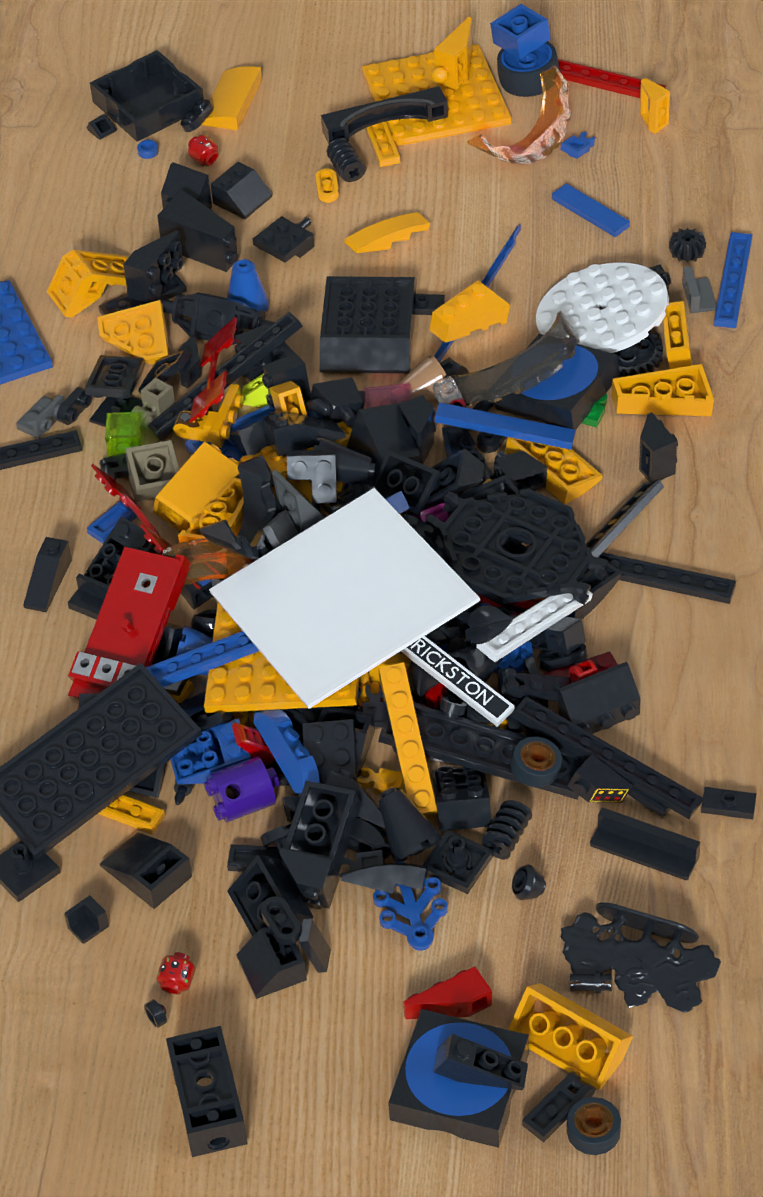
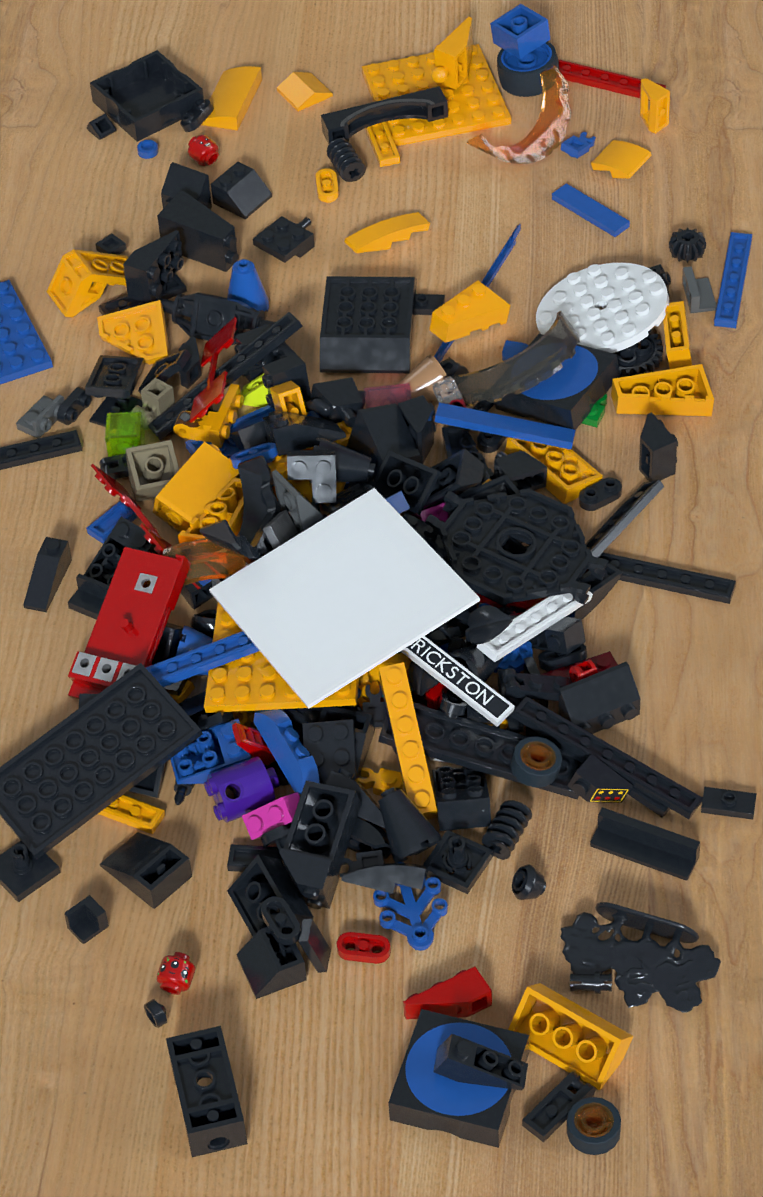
(111, 245): none -> black plate
(267, 450): none -> blue plate
(271, 815): none -> dark pink brick
(303, 90): none -> light orange slope
(363, 946): none -> red plate
(512, 348): none -> blue tile
(600, 494): none -> black plate
(621, 159): none -> light orange slope

